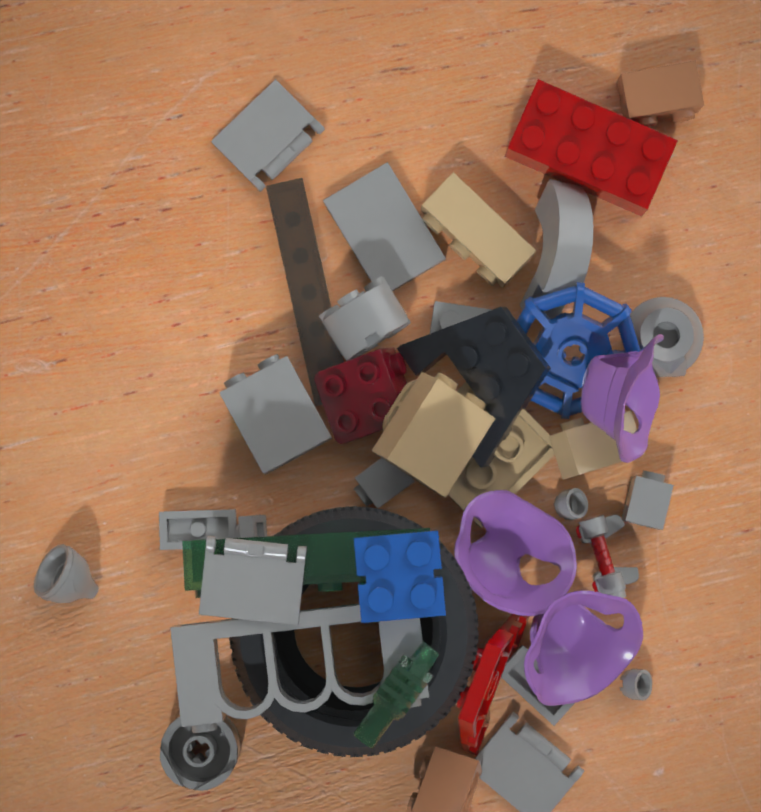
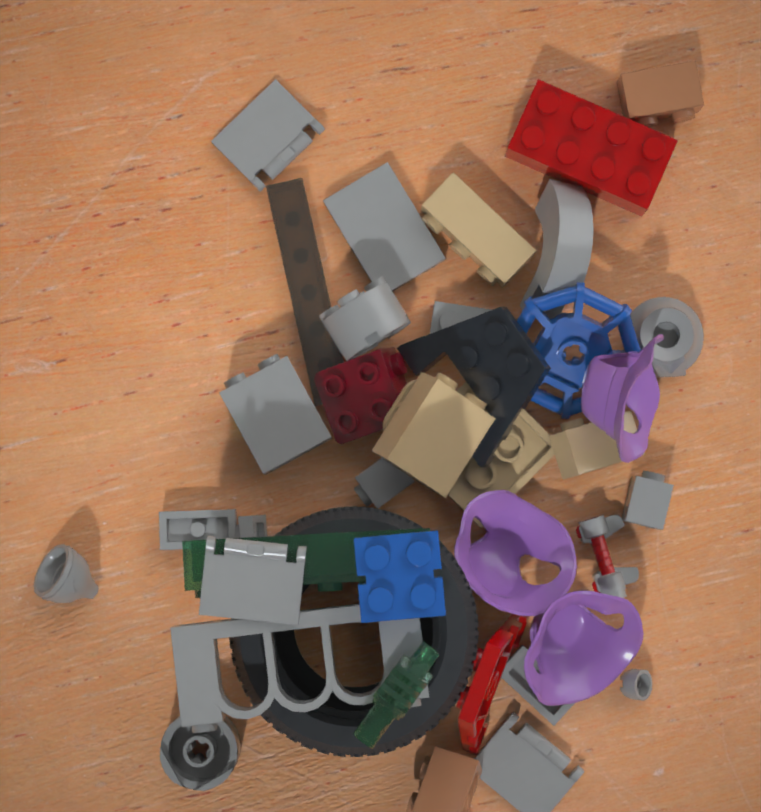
(571, 504): light grey hinge -> none

